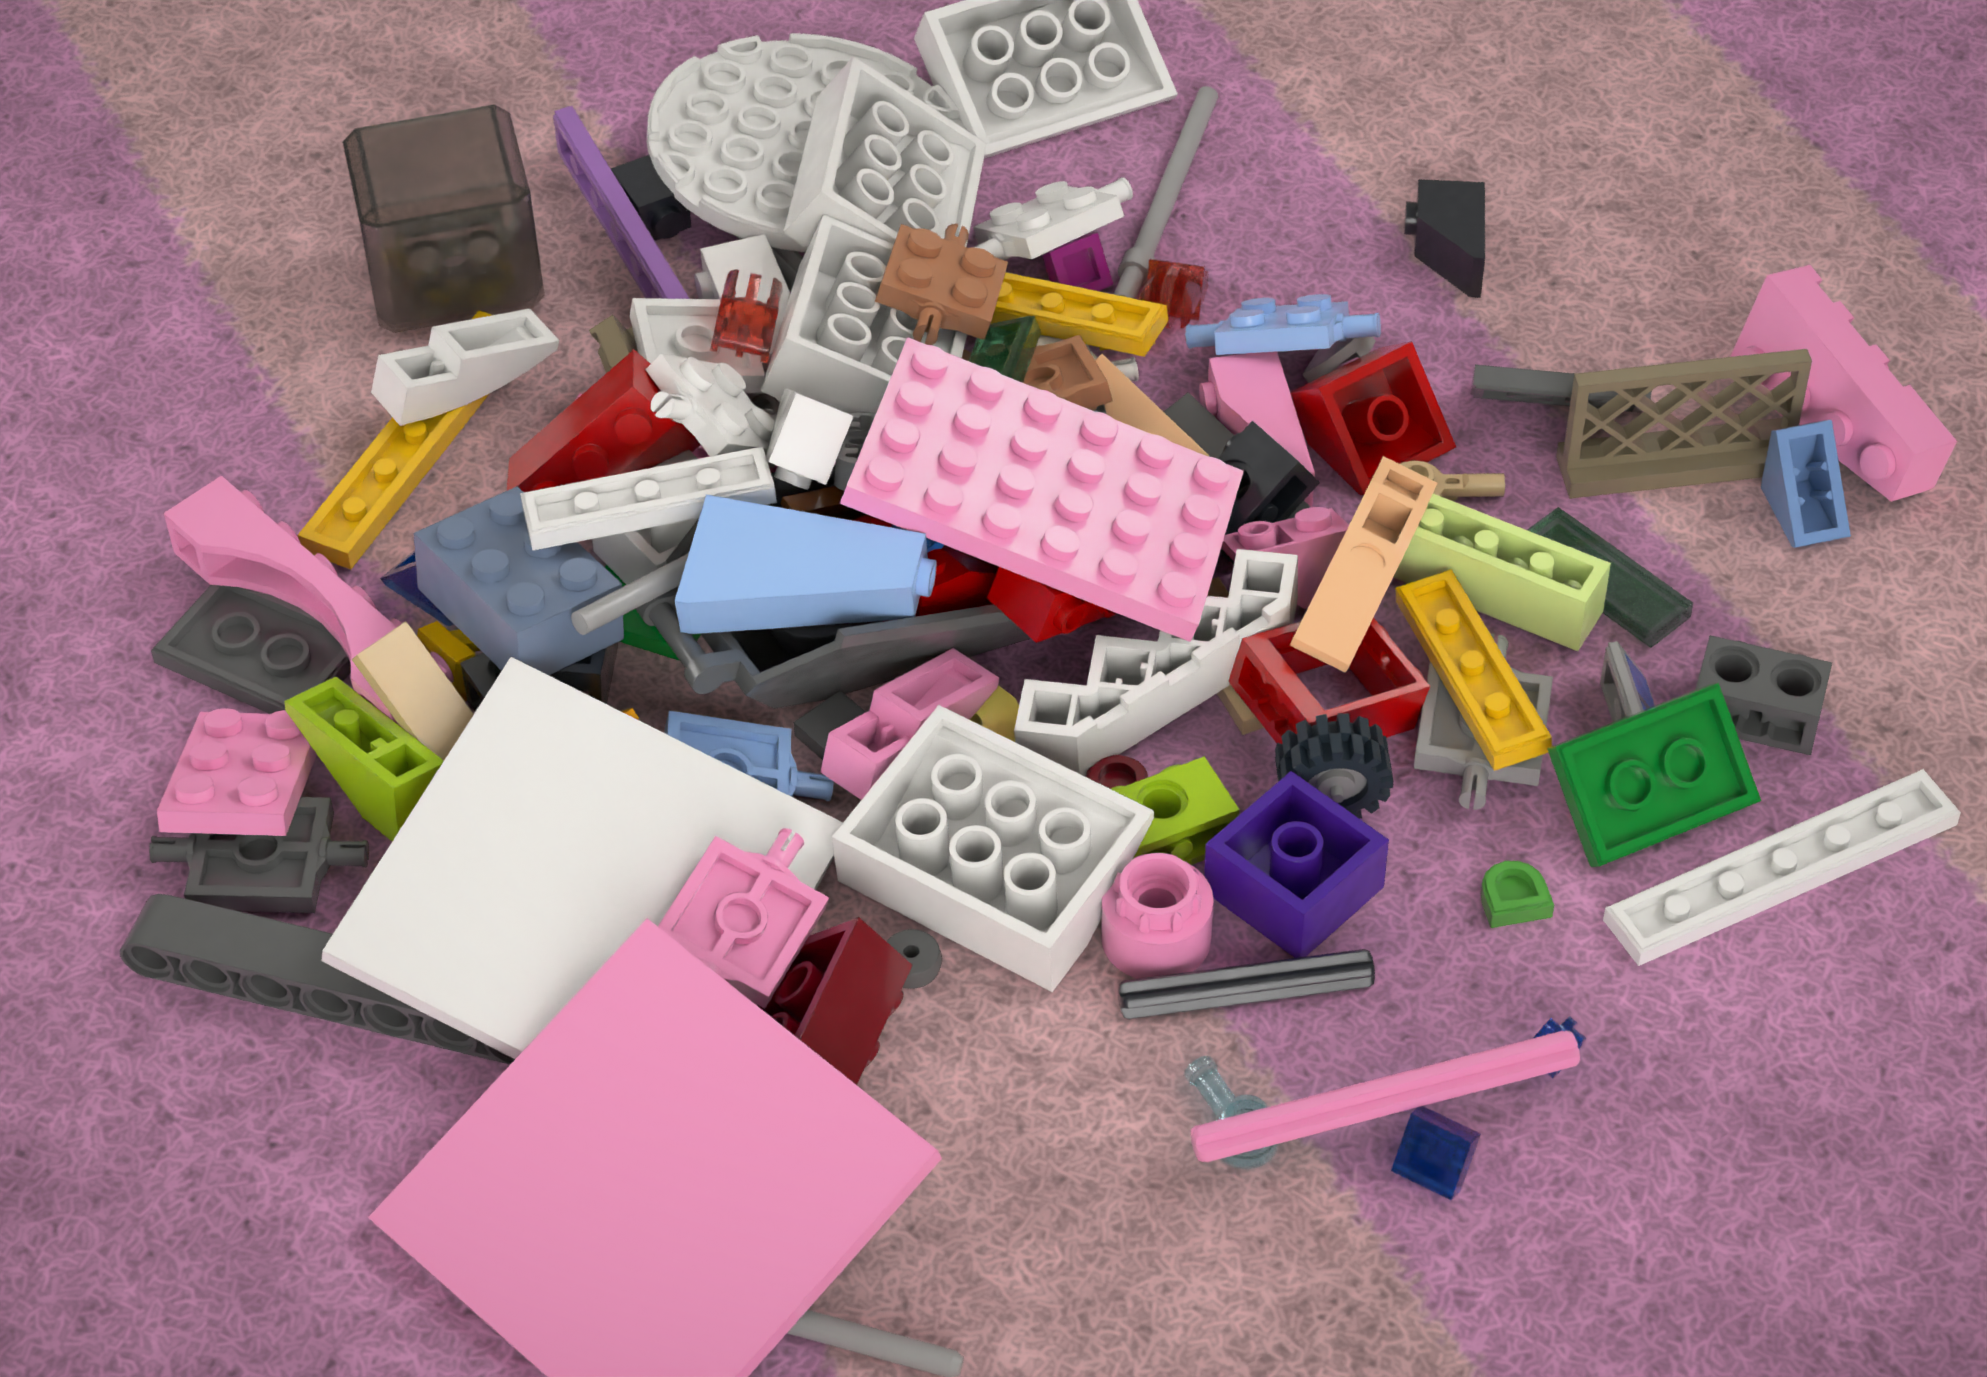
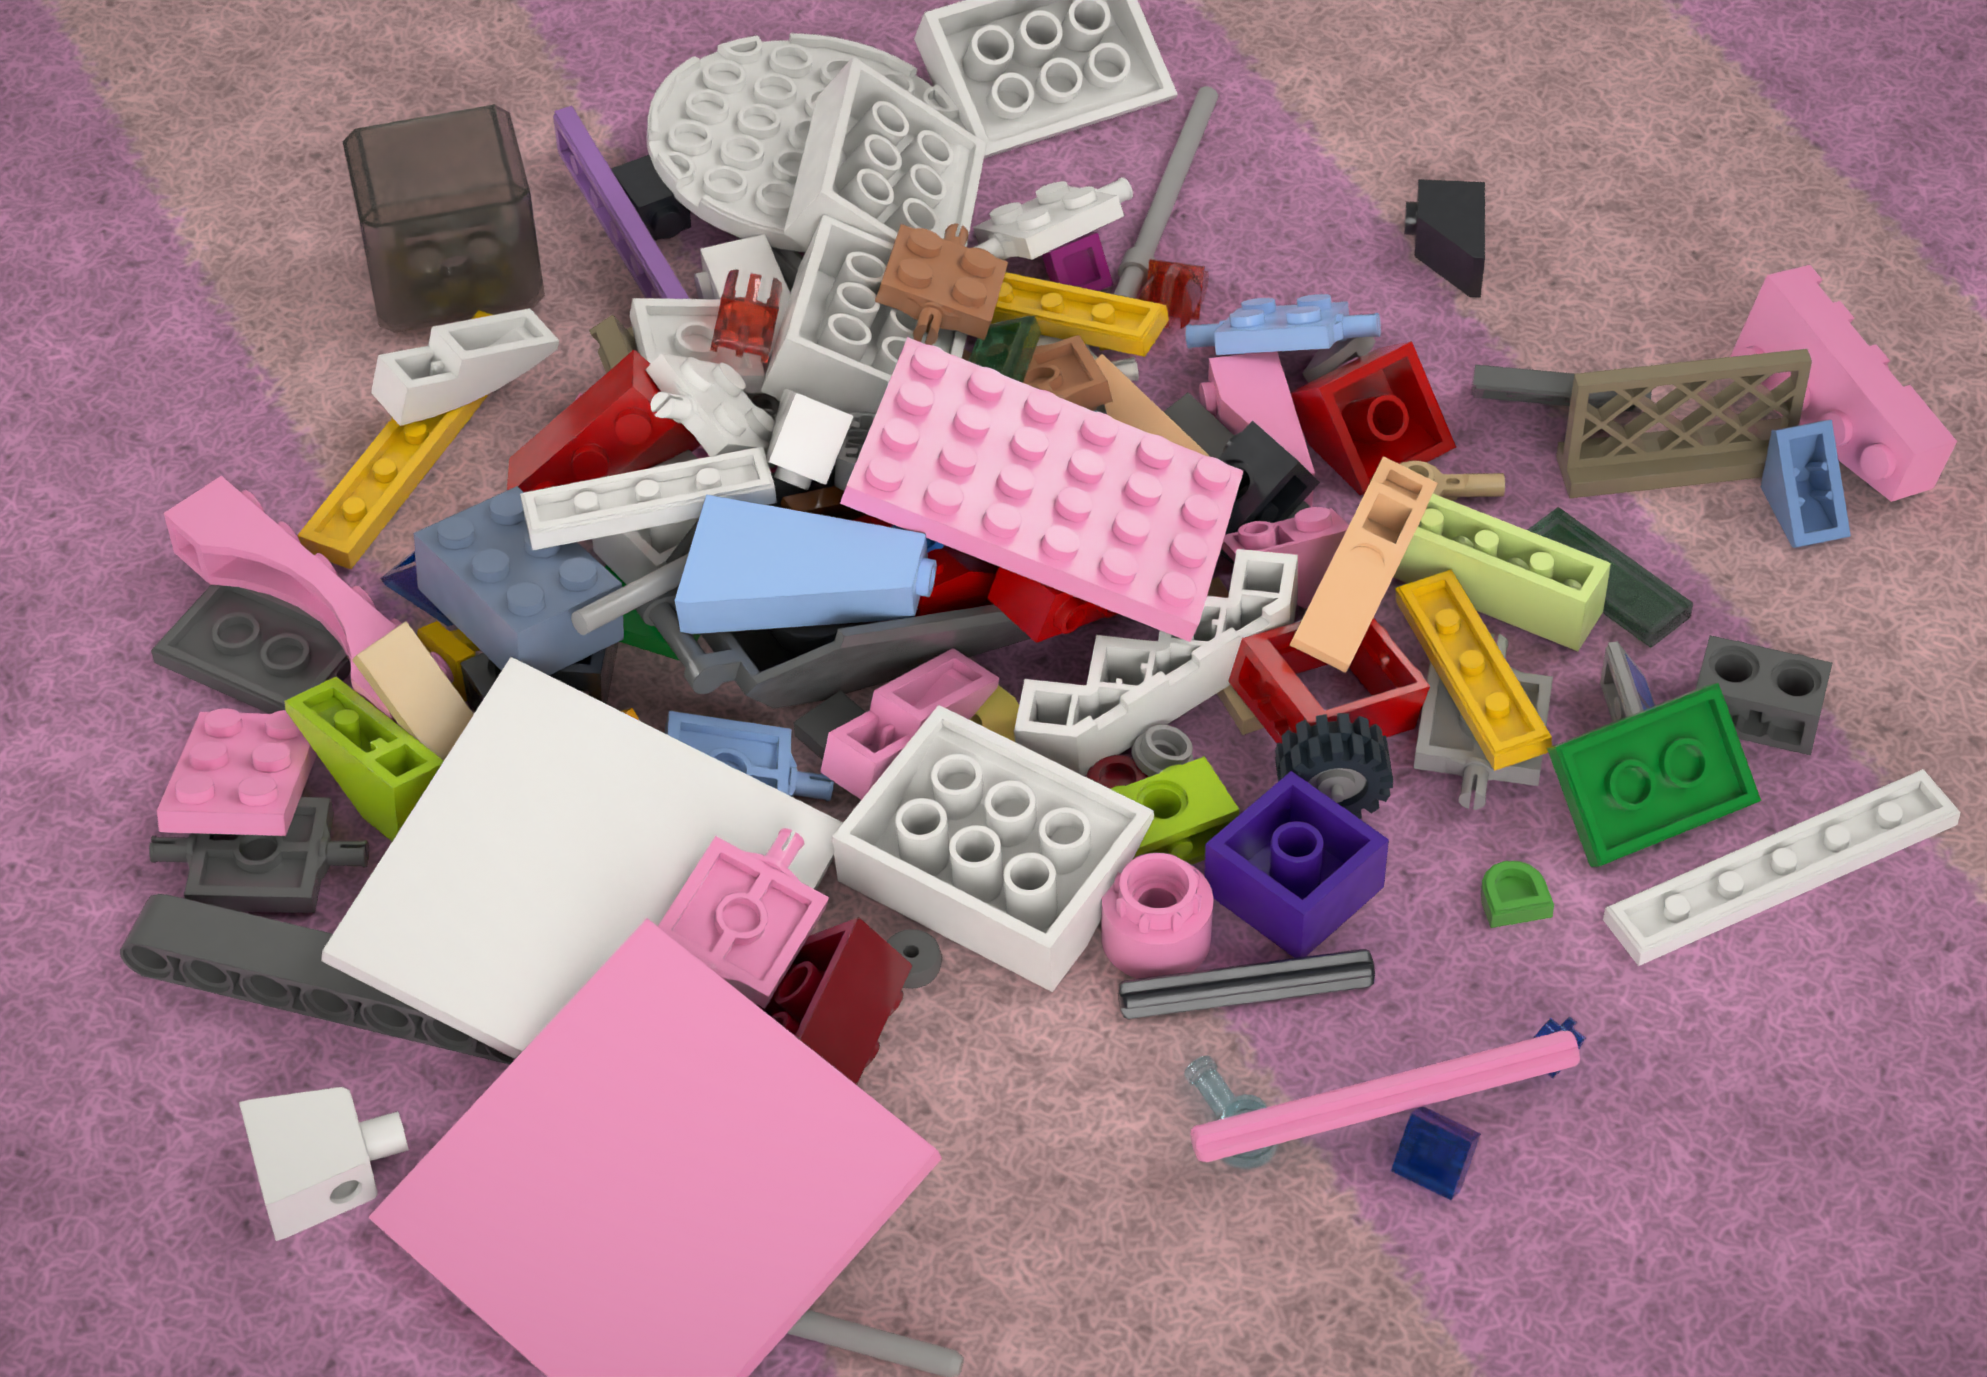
(316, 1155): none -> white torso
(1161, 748): none -> light grey plate

